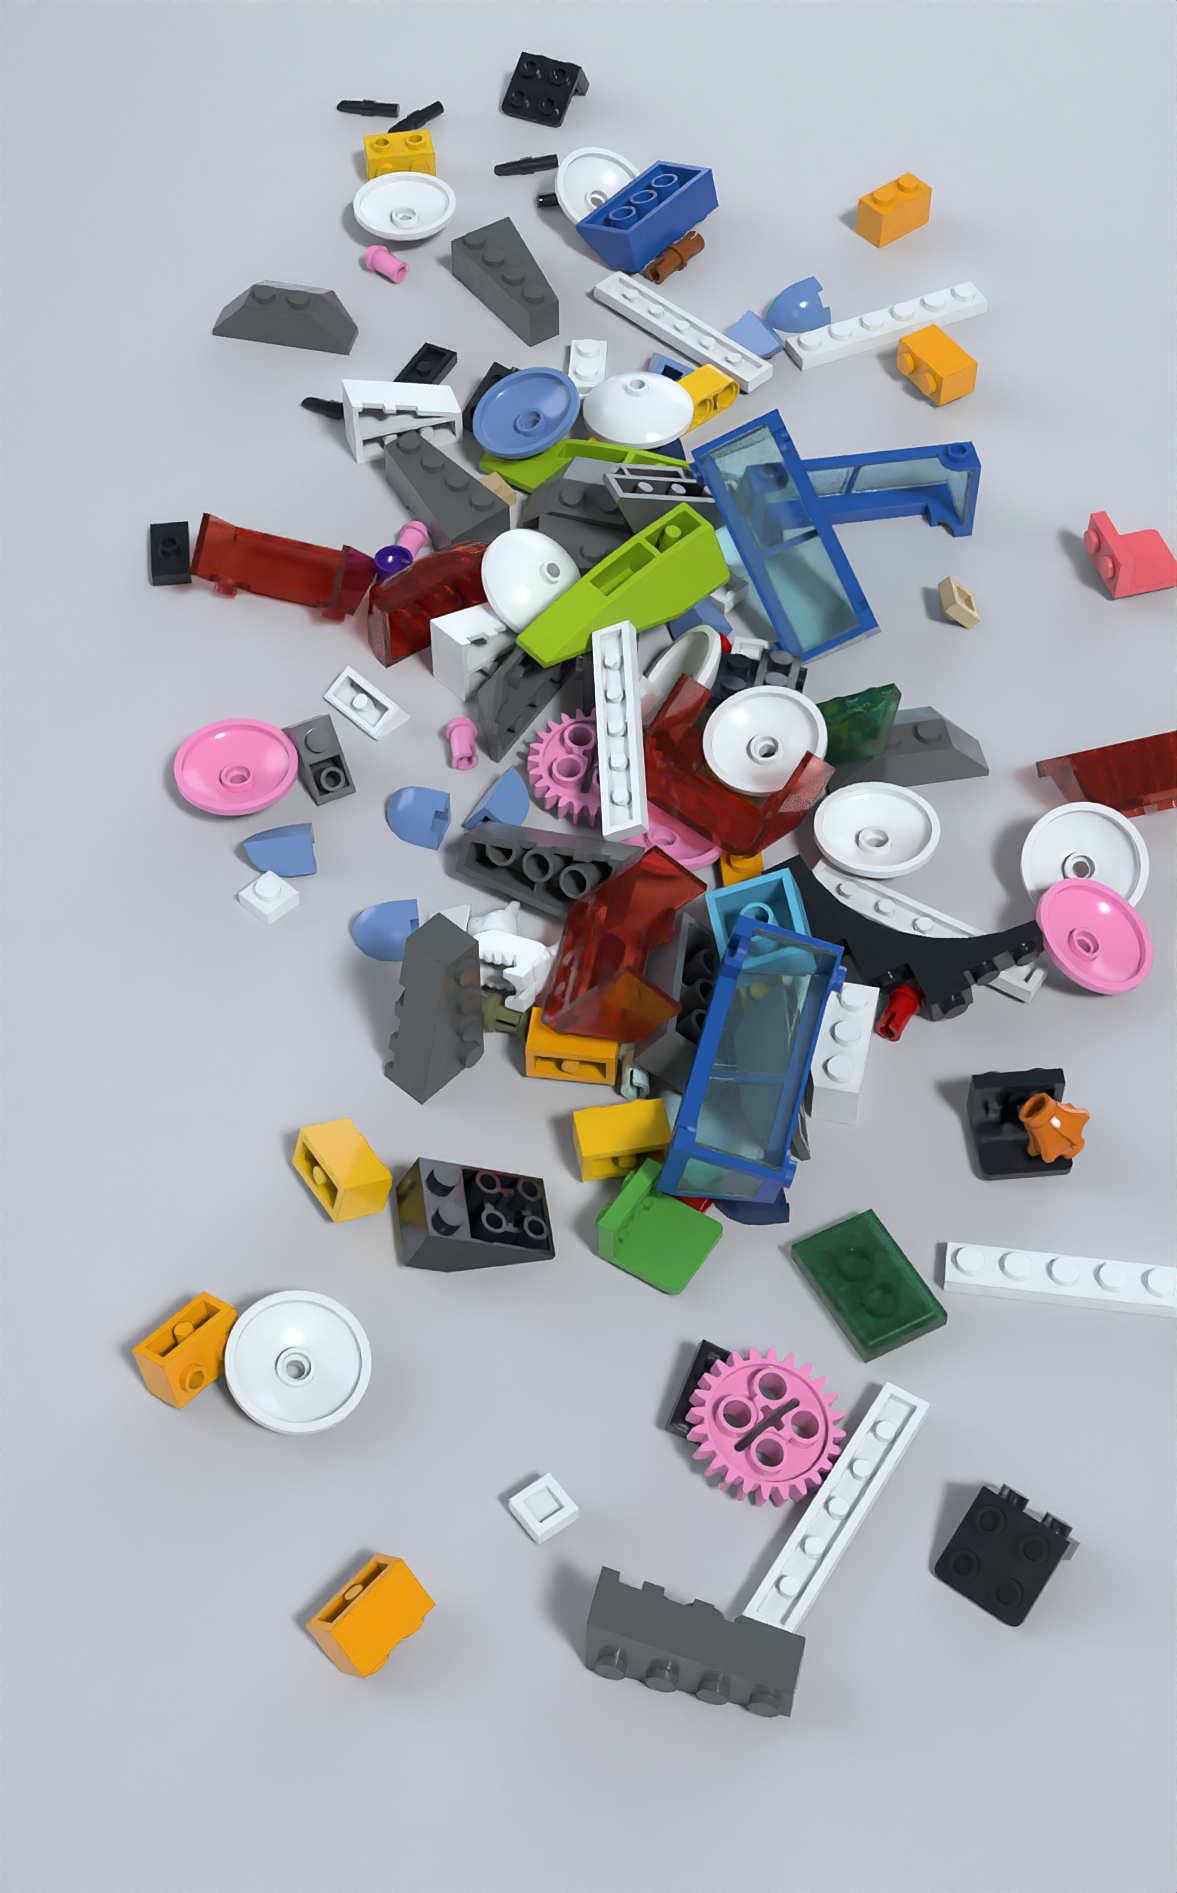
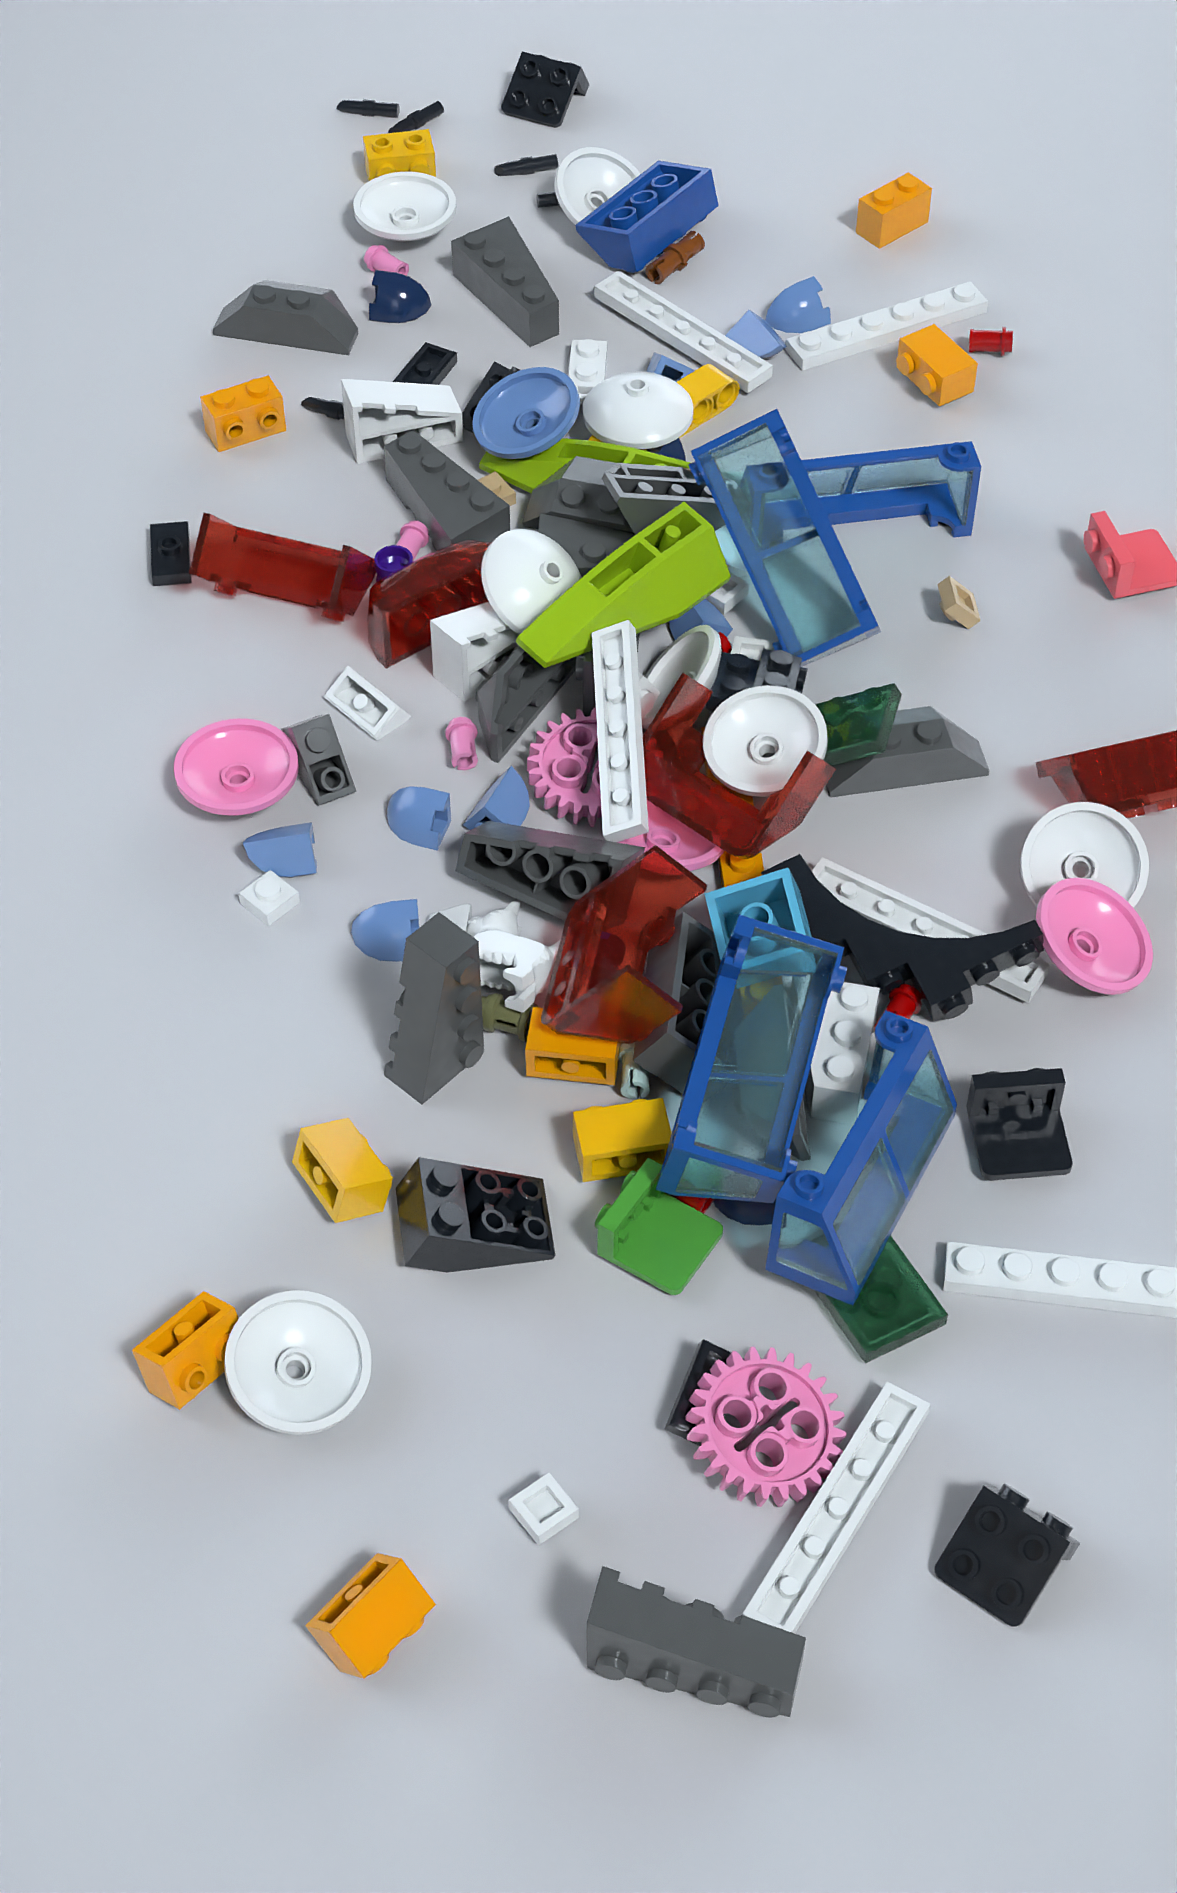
(246, 411): none -> light orange brick
(397, 298): none -> dark blue brick
(838, 1223): none -> windscreen
(876, 829): white dish -> none
(991, 341): none -> red pin
(1053, 1127): orange rock -> none

